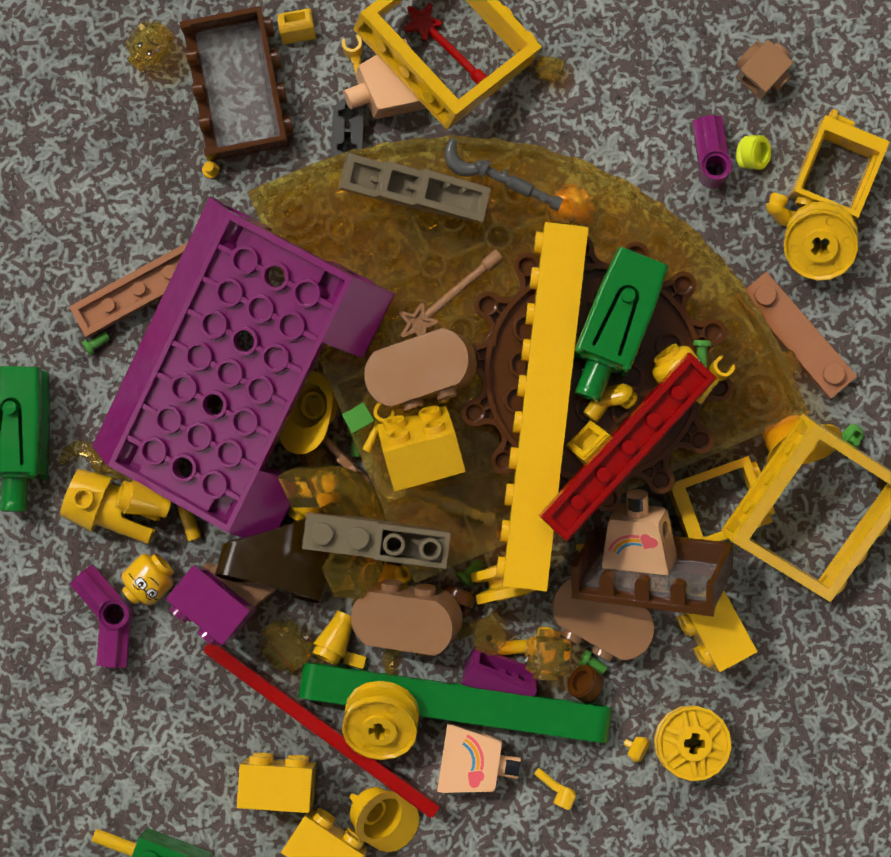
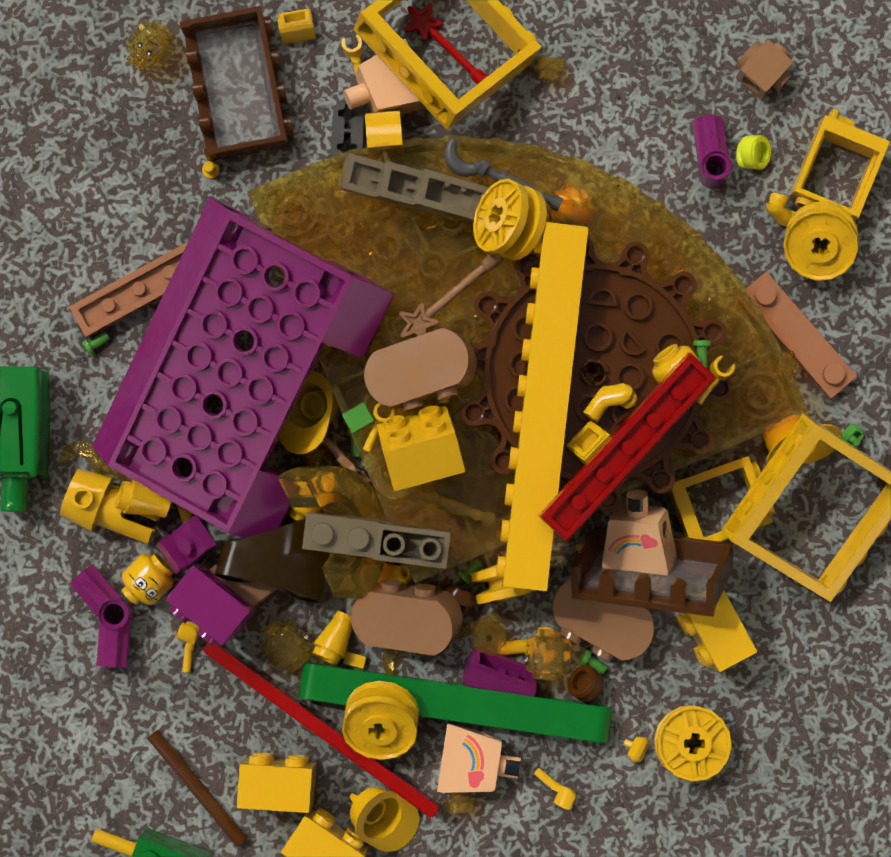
(186, 545): none -> magenta brick
(188, 633): none -> yellow hand
(197, 788): none -> reddish brown bar
(383, 128): none -> yellow brick
(460, 802): none -> clear yellow plate
(509, 219): none -> yellow wheel
(618, 320): green piece -> none

